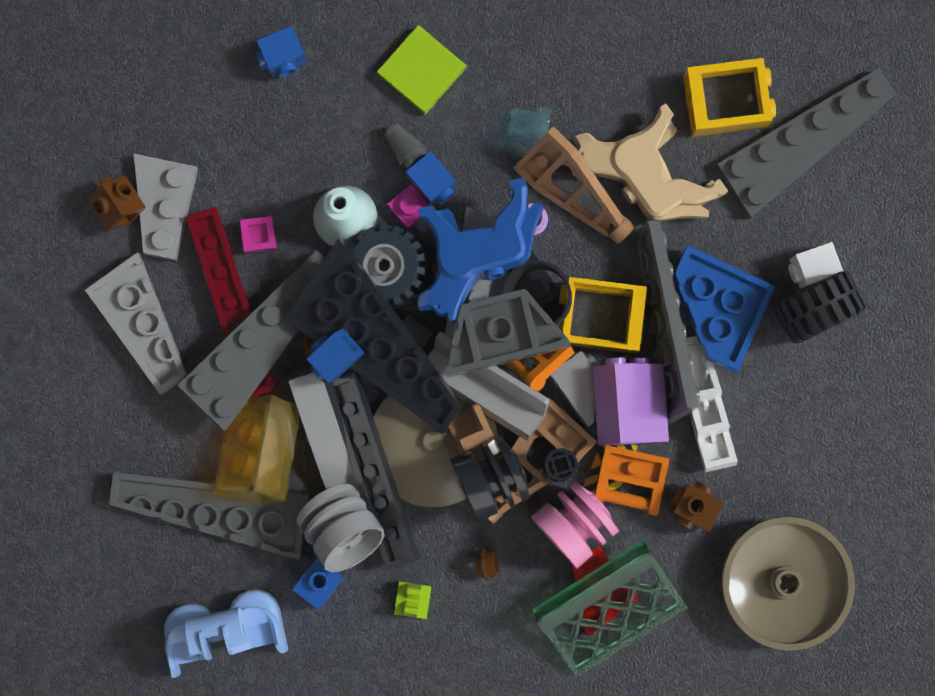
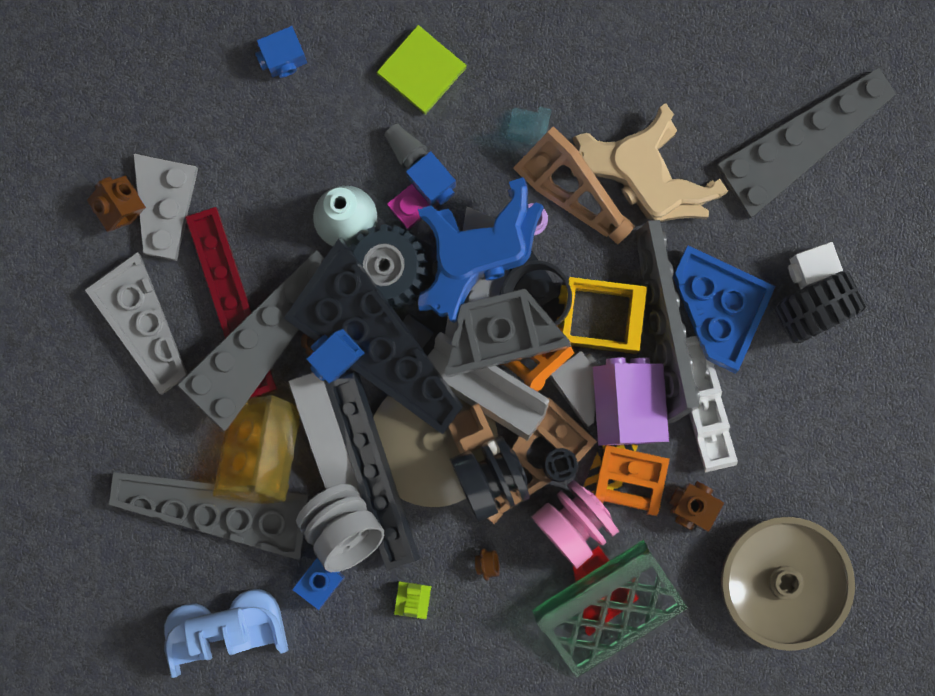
(258, 234): dark pink plate -> none
(696, 100): yellow window -> none

